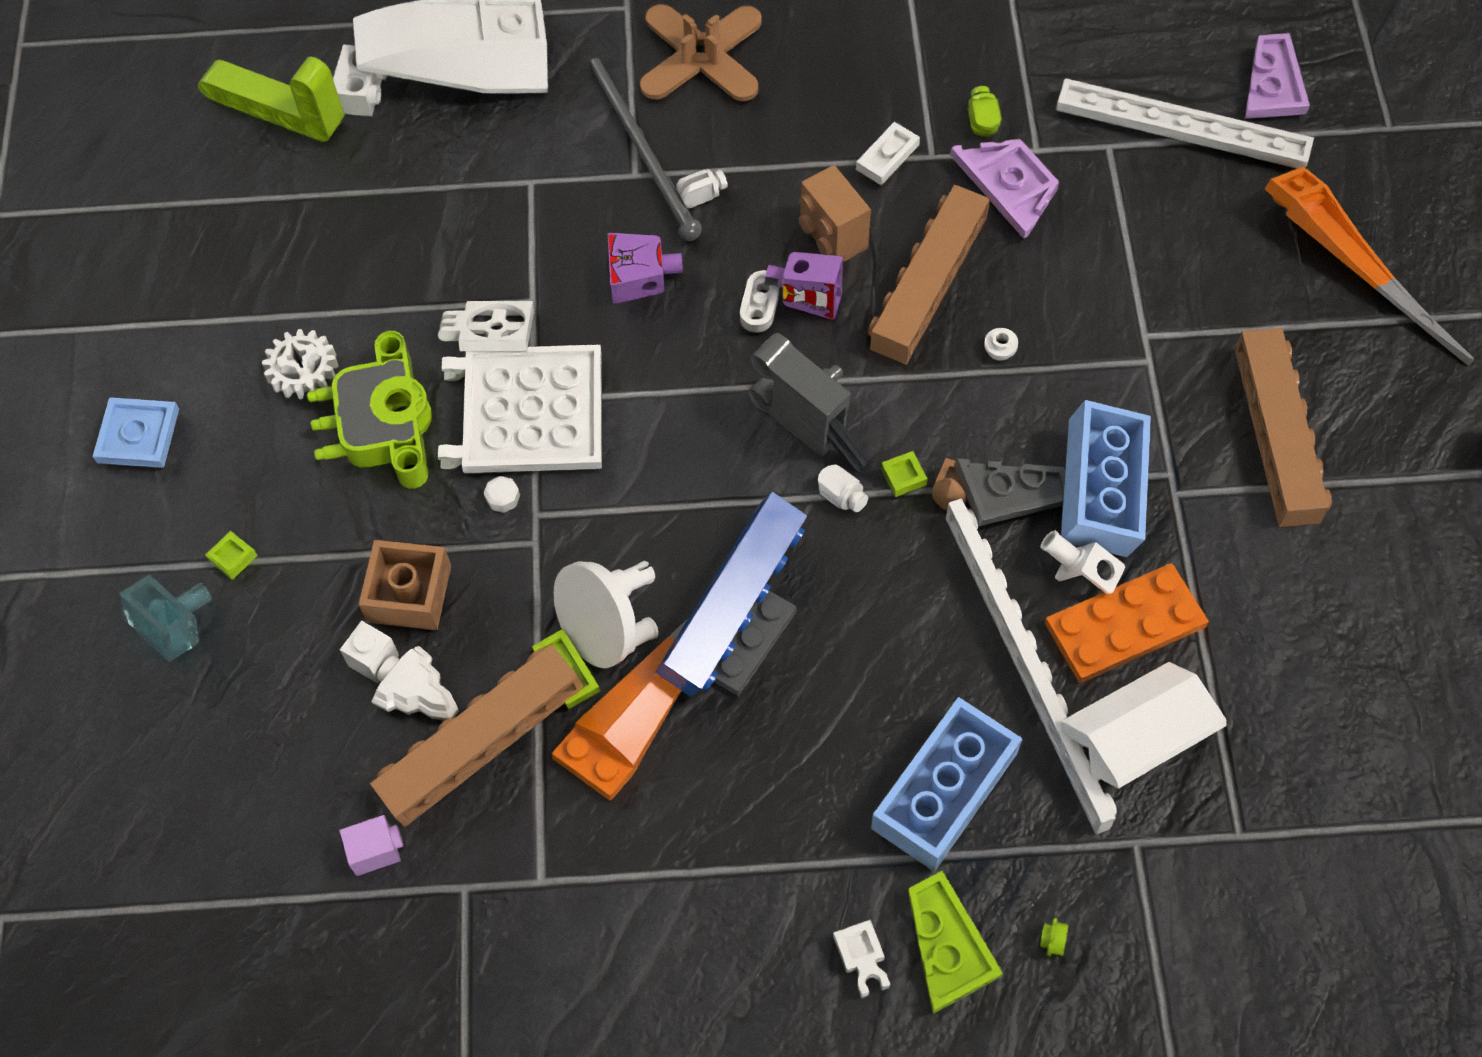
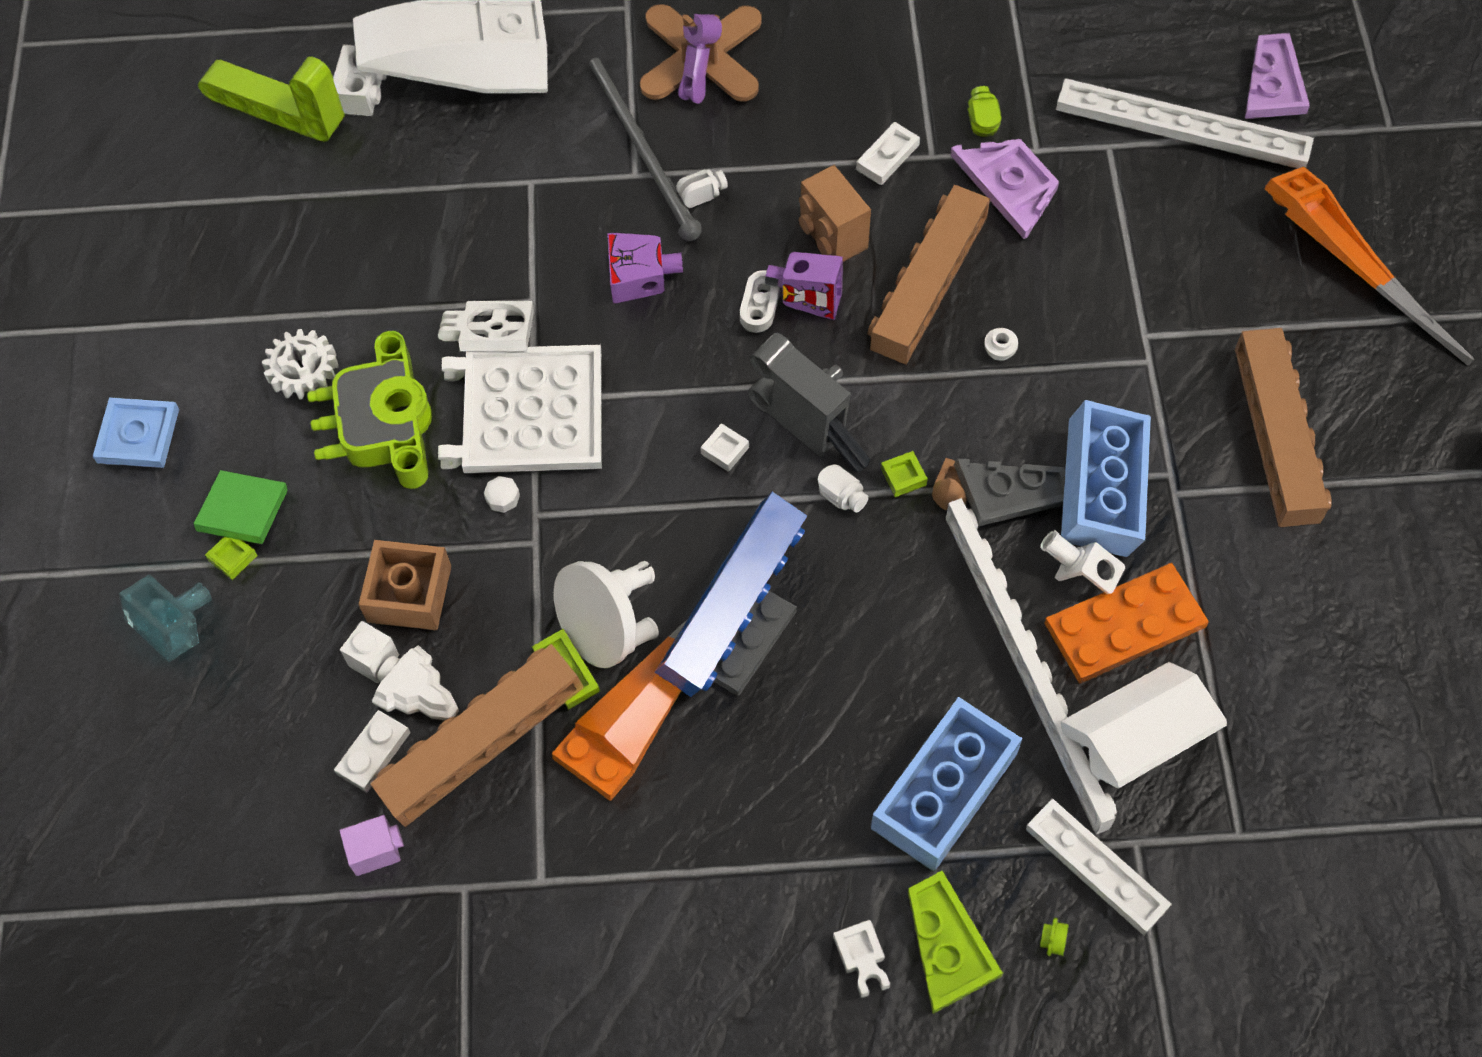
(241, 507): none -> bright green tile
(372, 751): none -> white plate
(697, 55): none -> medium lavender piece
(724, 447): none -> white plate
(1098, 866): none -> white plate

